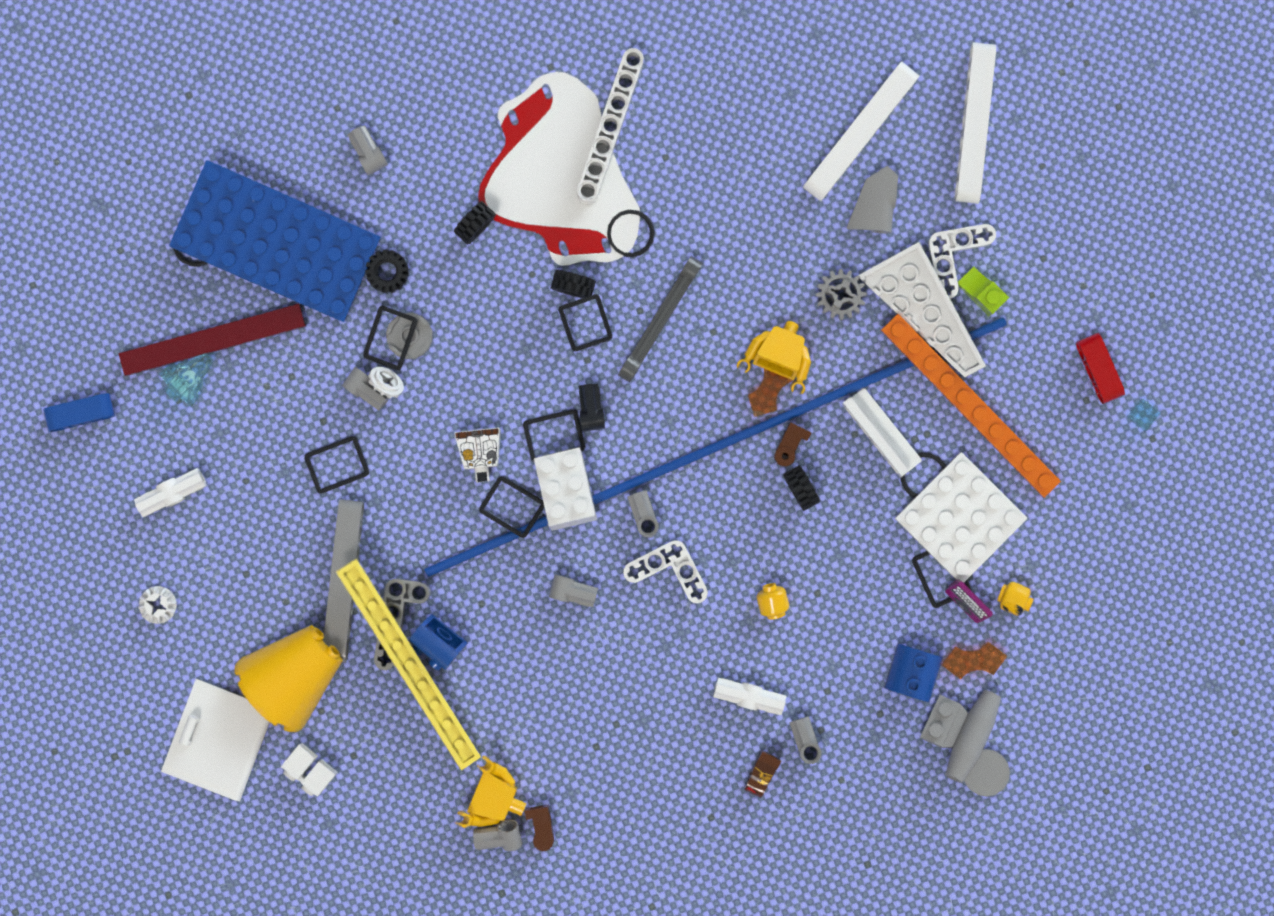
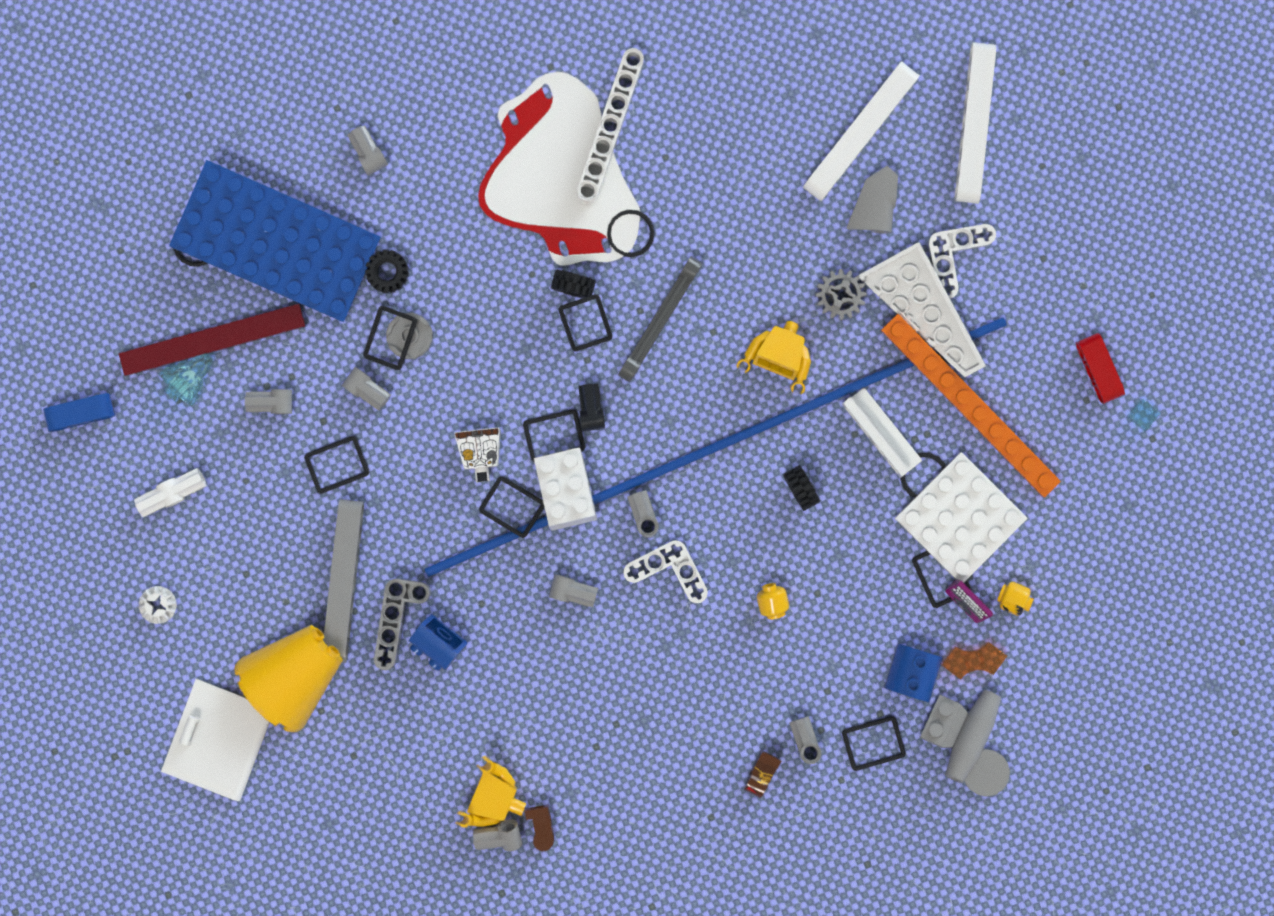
(277, 401): none -> light grey piece
(298, 764): white piece -> none
(382, 375): white gear -> none
(408, 664): light yellow plate -> none
(474, 222): black tyre -> none
(749, 696): white piece -> none
(764, 398): clear orange tile -> none
(786, 449): reddish brown leg -> none
(880, 761): none -> black piece
(982, 291): lime arch -> none

